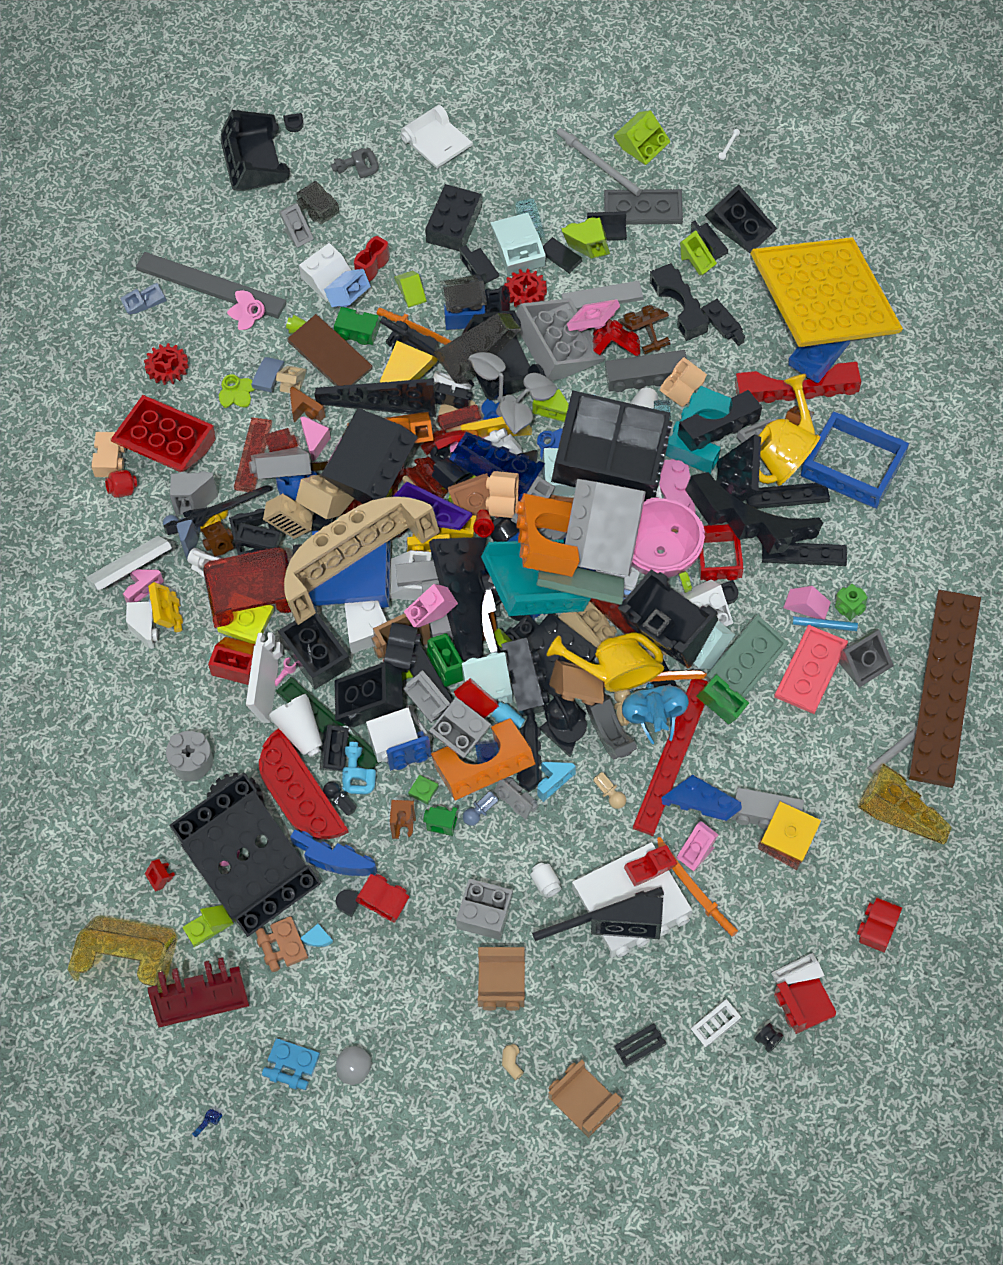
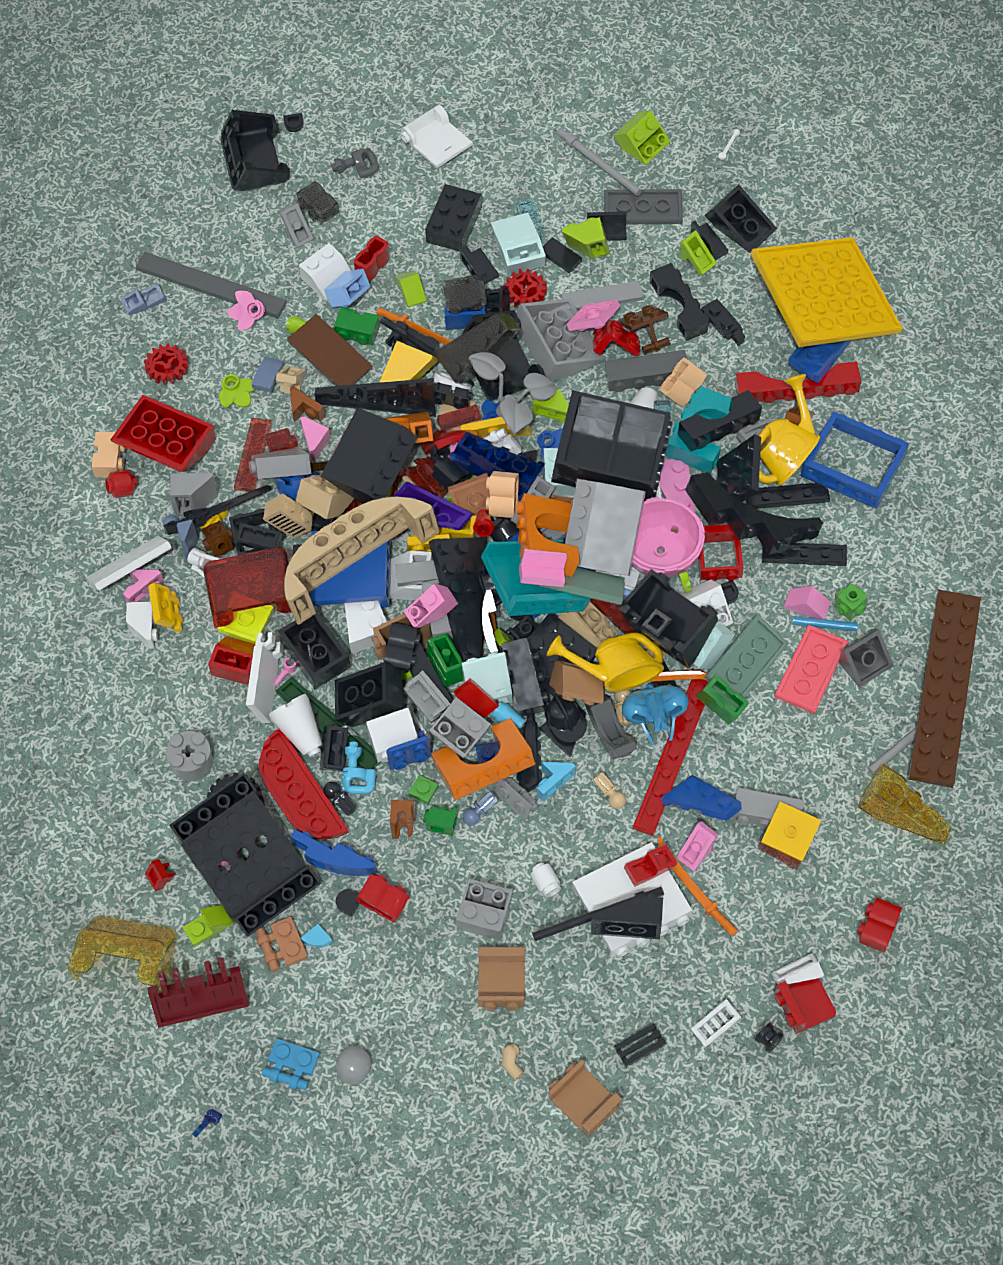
(542, 568): none -> bright pink panel

